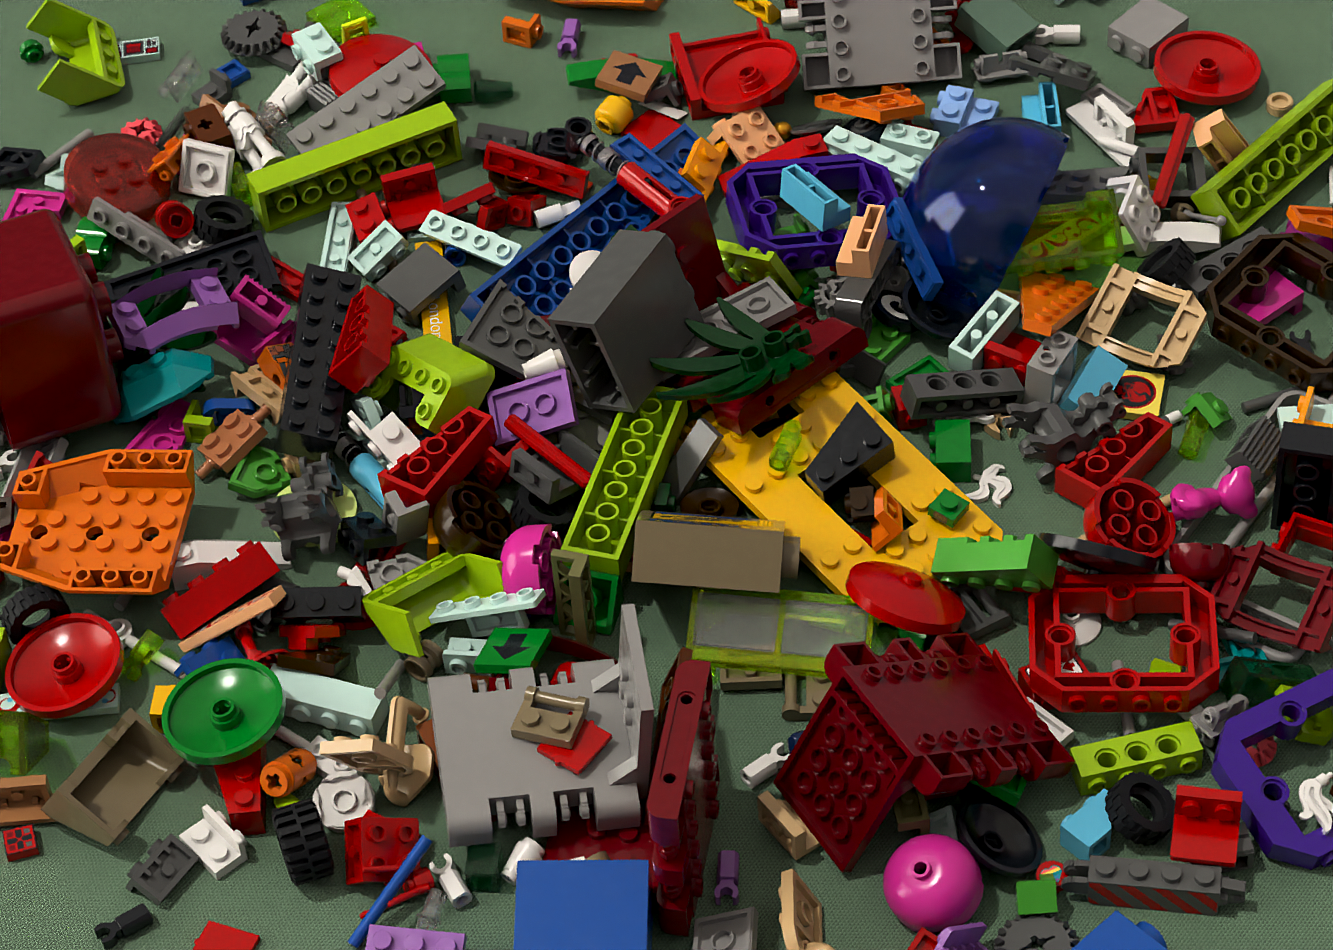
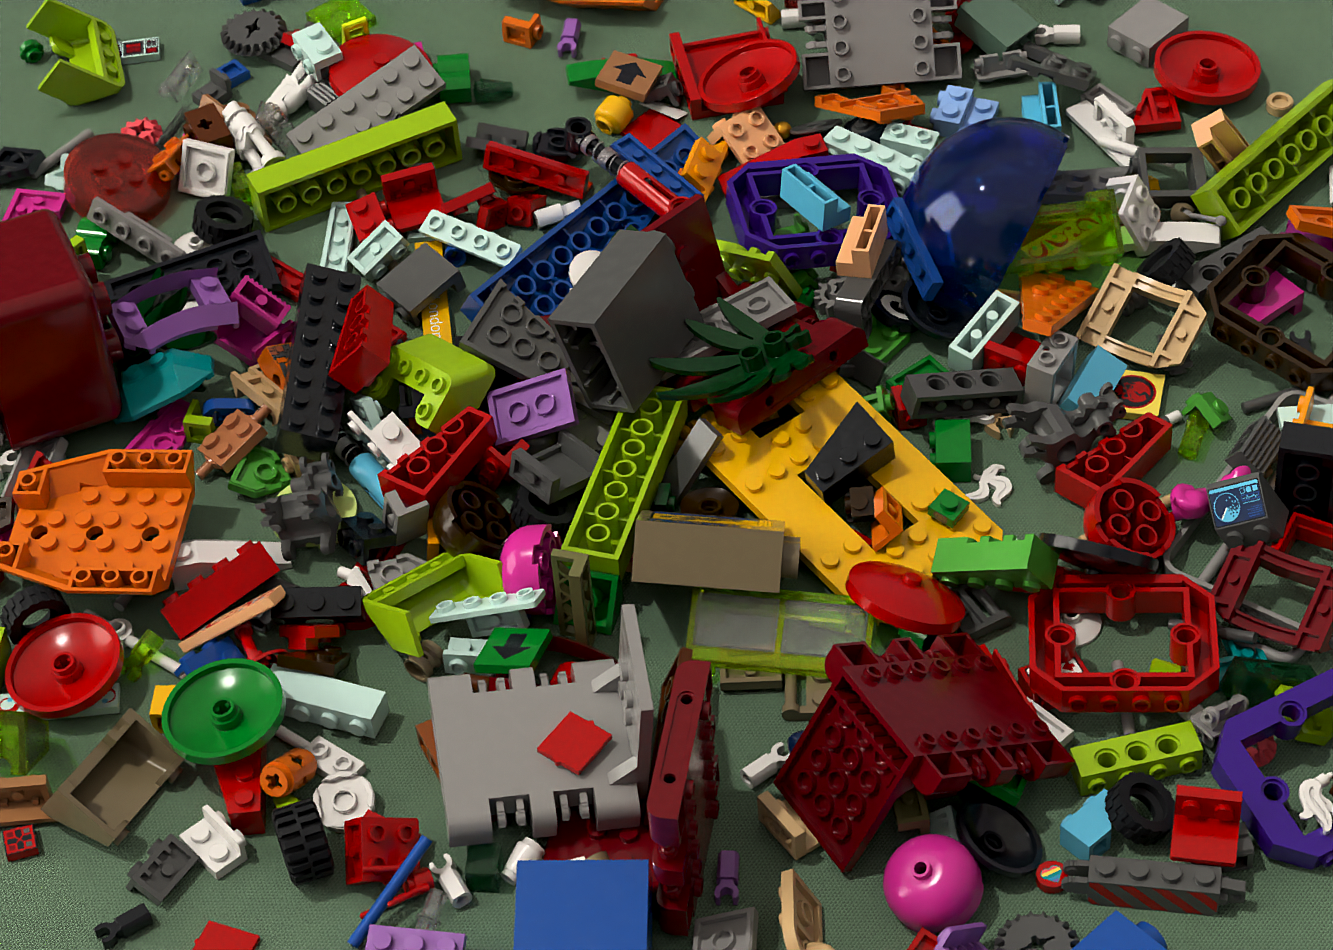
(174, 219): red wheel -> none
(390, 679): light grey bar -> none
(399, 767): tan plate -> none
(544, 363): white cone -> none
(547, 725): dark tan plate -> none
(548, 450): red axle -> none
(786, 446): clear neon green bar -> none
(1036, 895): bright green panel -> none
(1172, 160): red axle -> none
(1199, 562): dark red cylinder -> none
(1246, 510): none -> slope

